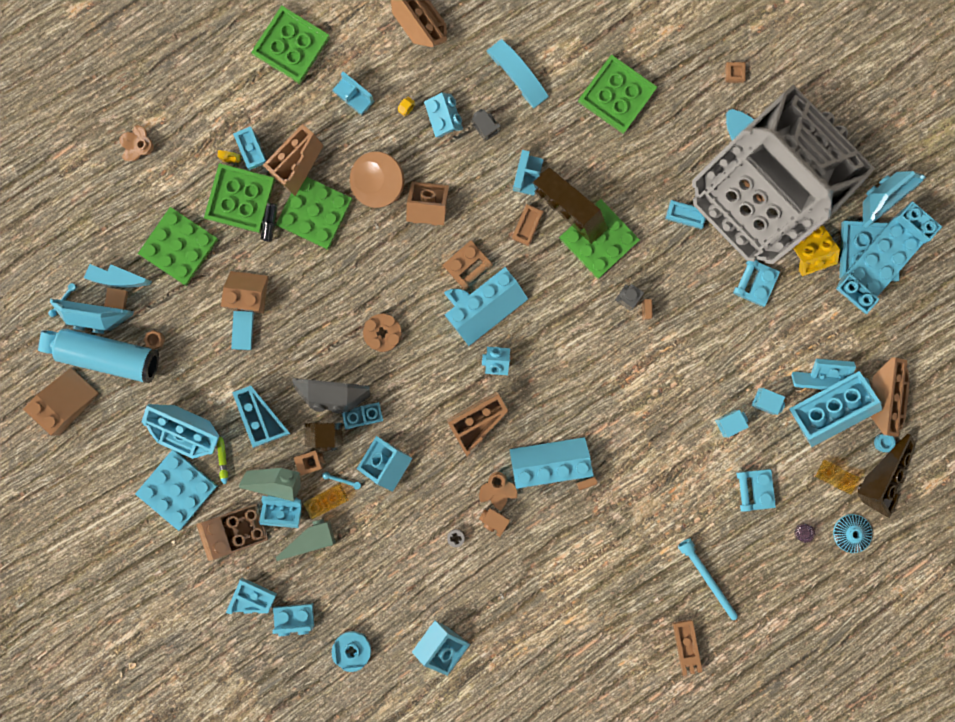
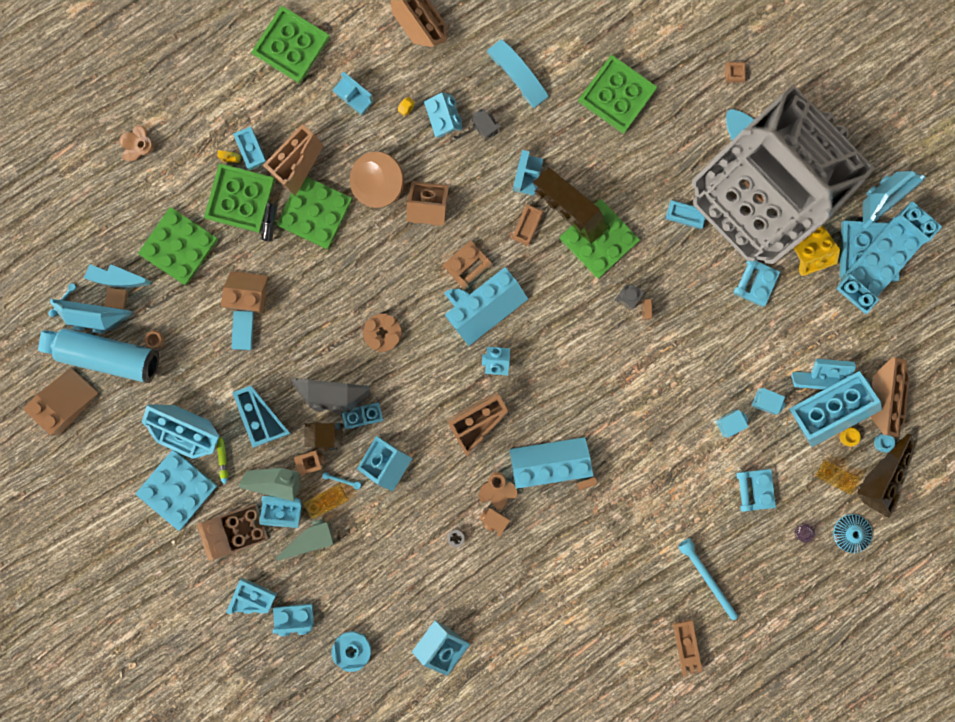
(850, 437): none -> yellow tile

